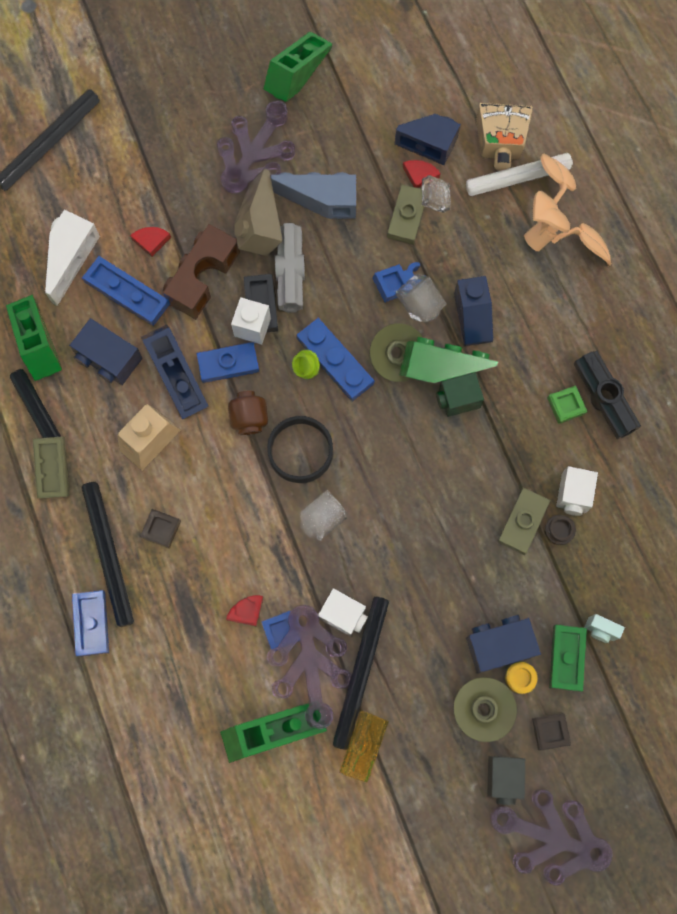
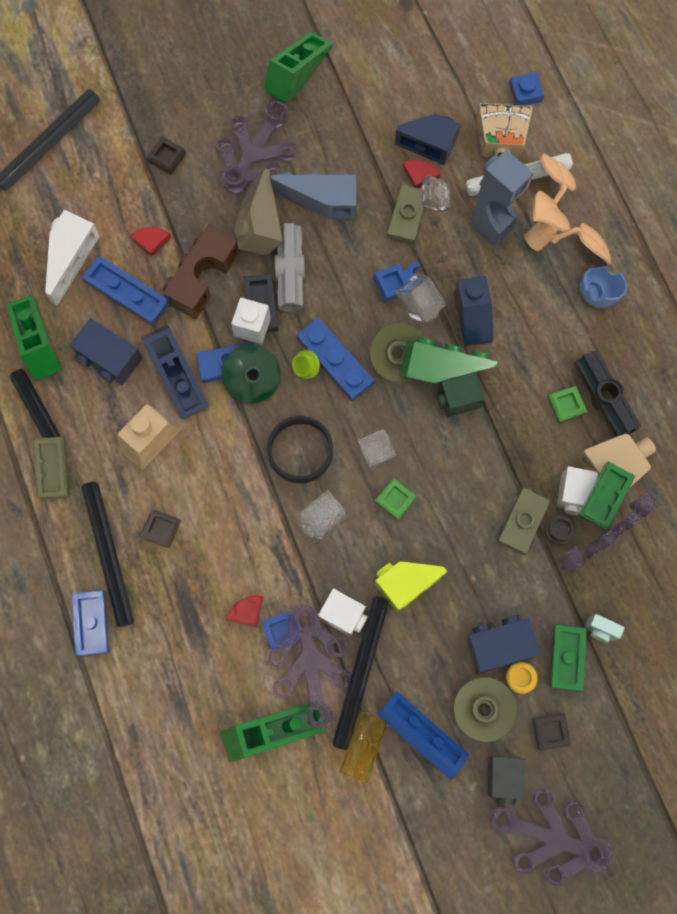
(166, 155): none -> dark brown tile
(235, 374): none -> dark green dish
(248, 413): reddish brown head -> none
(376, 449): none -> clear plate
(395, 499): none -> bright green tile
(406, 581): none -> neon yellow slope
(423, 735): none -> blue plate
(502, 184): none -> sand blue arch
(526, 89): none -> blue plate
(601, 287): none -> medium blue hair
(606, 495): none -> green plate
(621, 452): none -> tan torso
(641, 507): none -> plant

